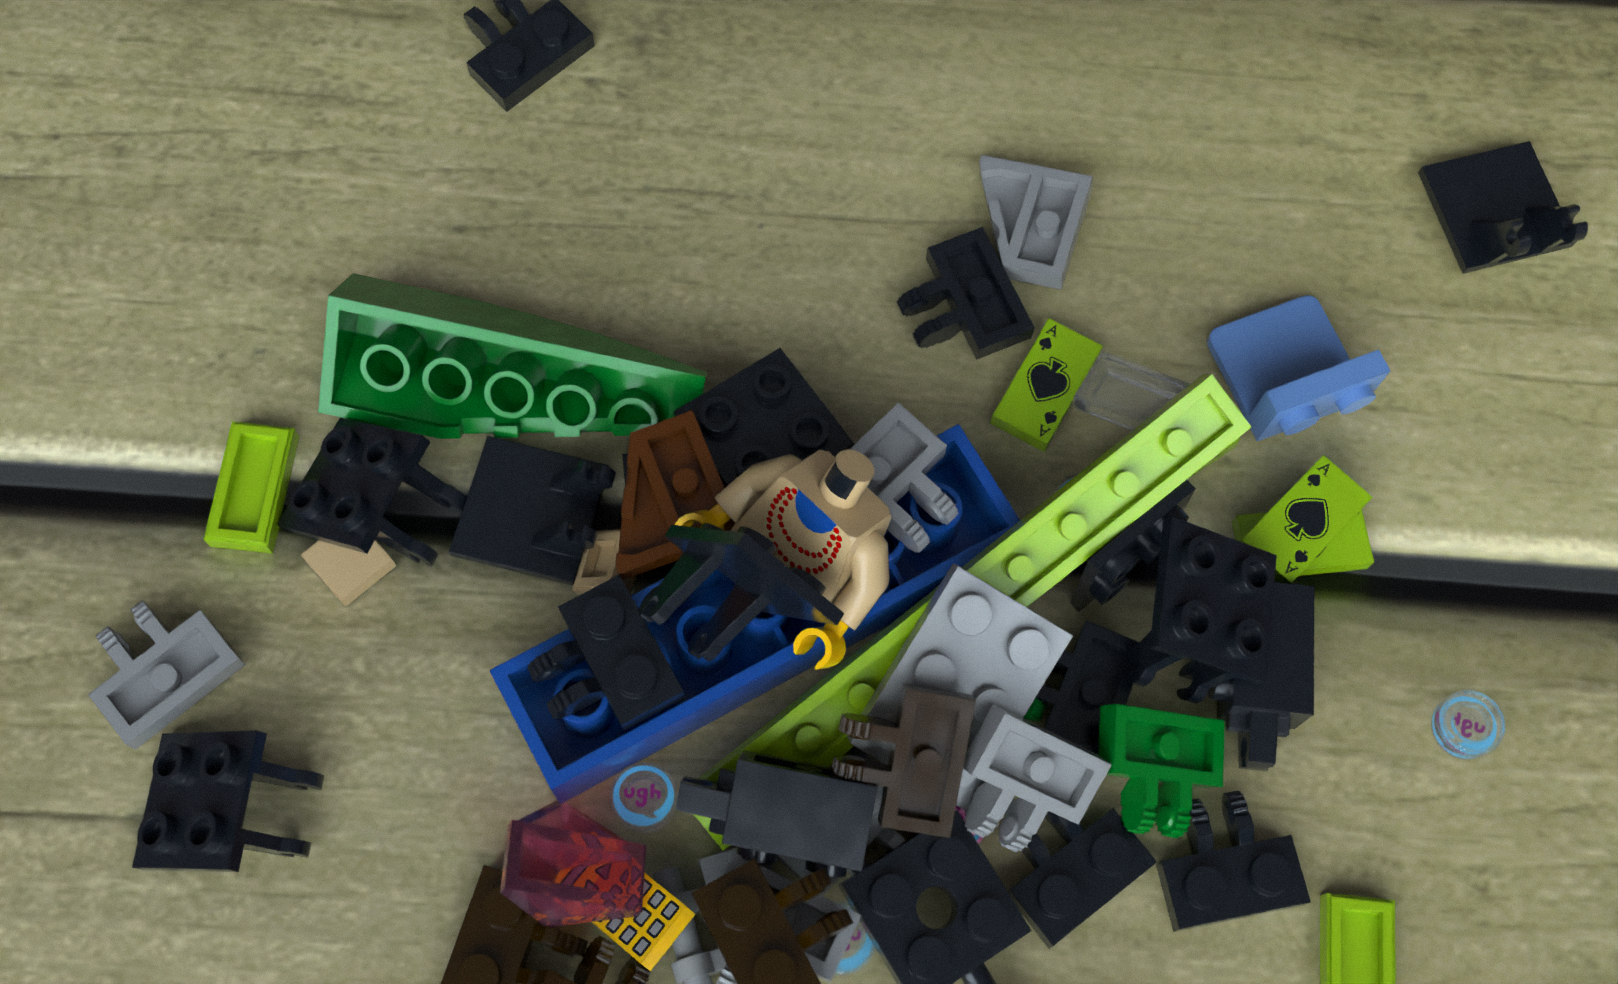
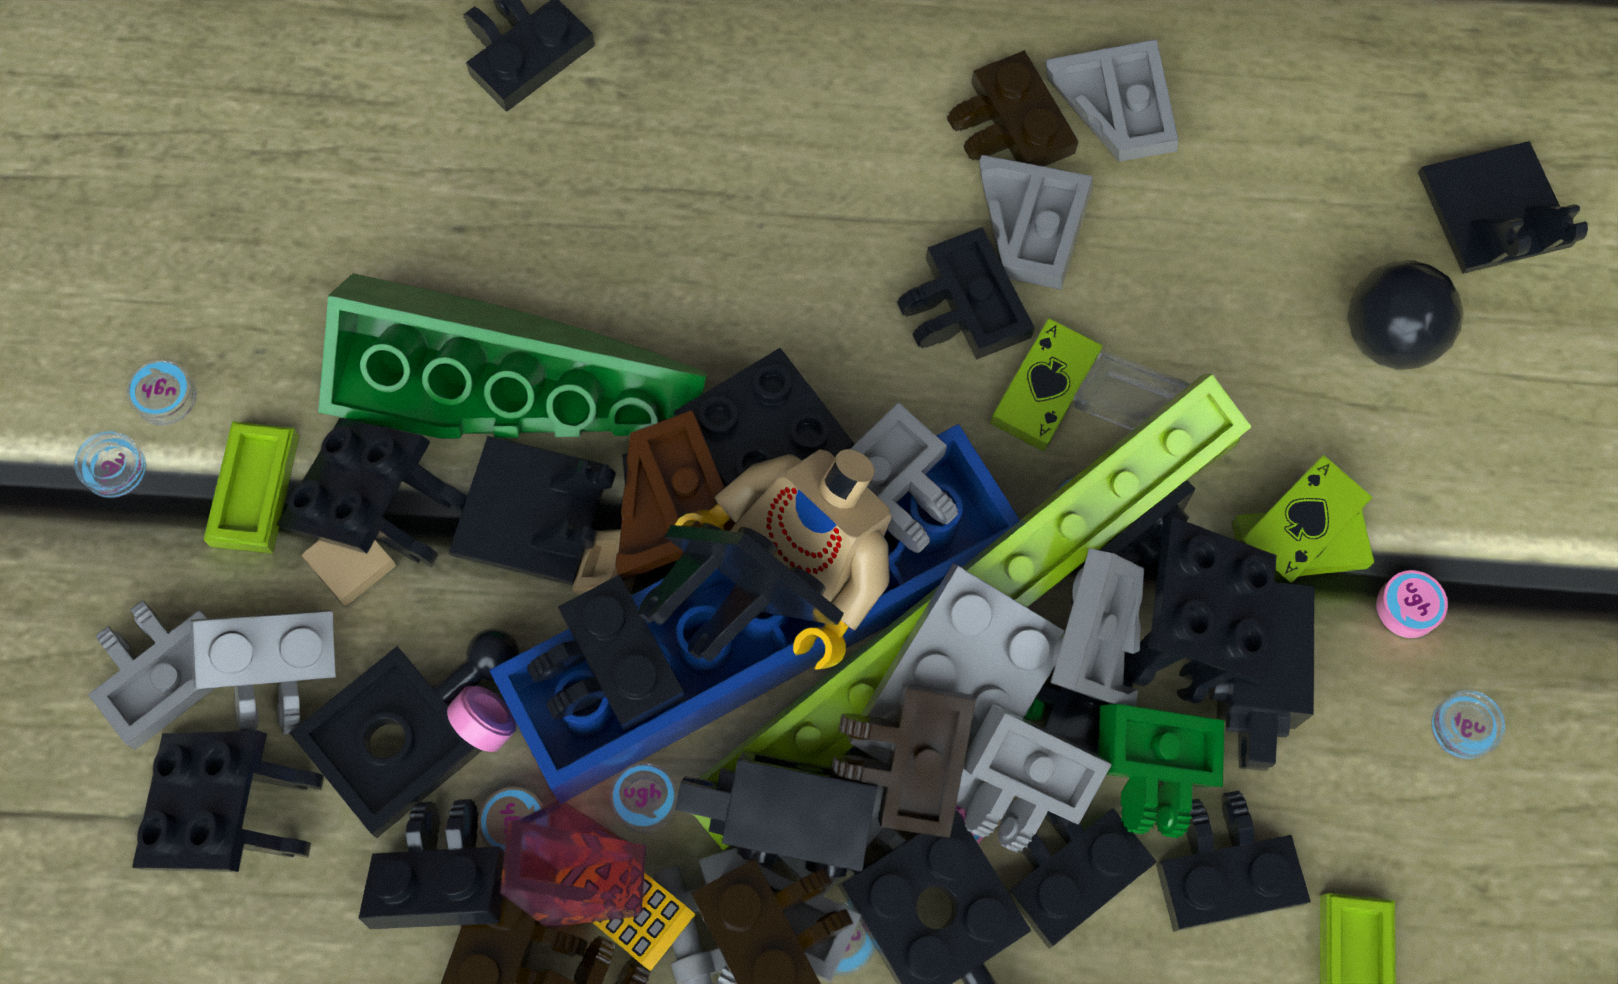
(110, 464): none -> clear tile
(161, 392): none -> clear tile
(263, 651): none -> light grey hinge
(397, 694): none -> black plate
(435, 885): none -> black hinge
(481, 718): none -> bright pink tile
(501, 809): none -> dark tan tile
(1022, 114): none -> dark brown hinge
(1101, 629): none -> light grey wing
(1119, 97): none -> light grey wing
(1292, 368): medium blue bracket -> none
(1405, 314): none -> black piece
(1412, 604): none -> bright pink tile

